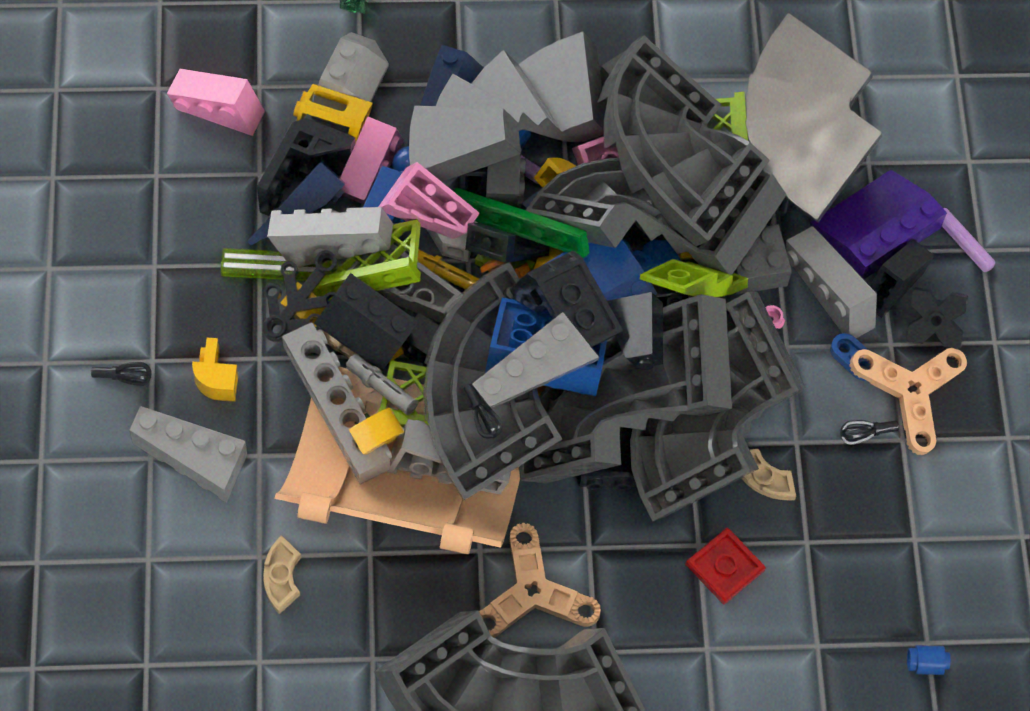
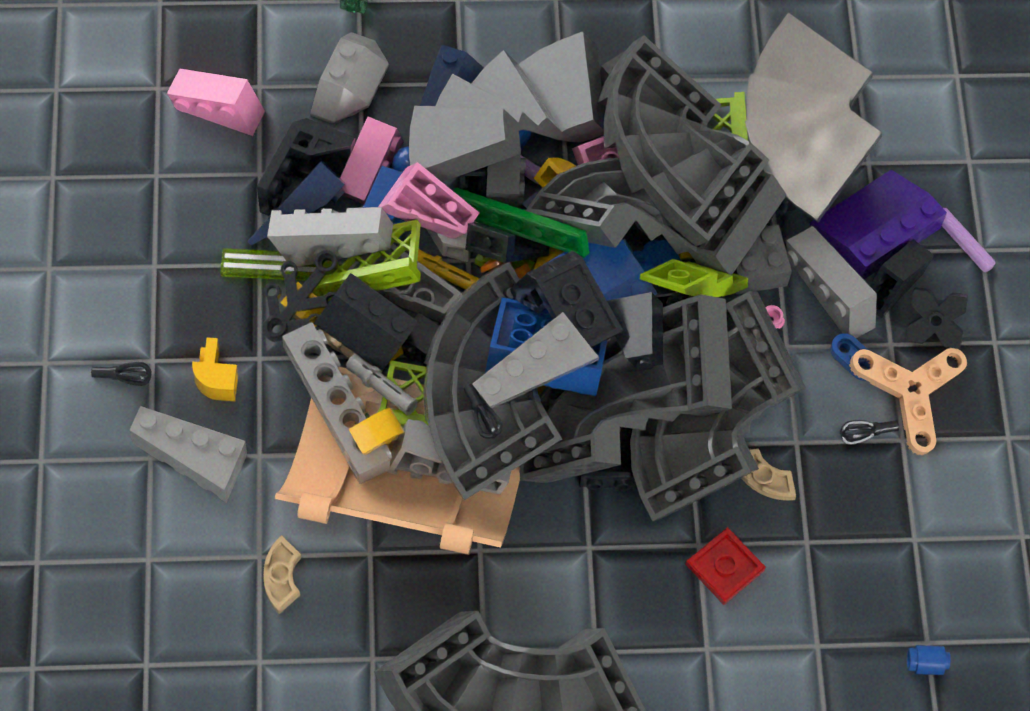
(353, 116): yellow window -> none
(552, 598): light nougat piece -> none

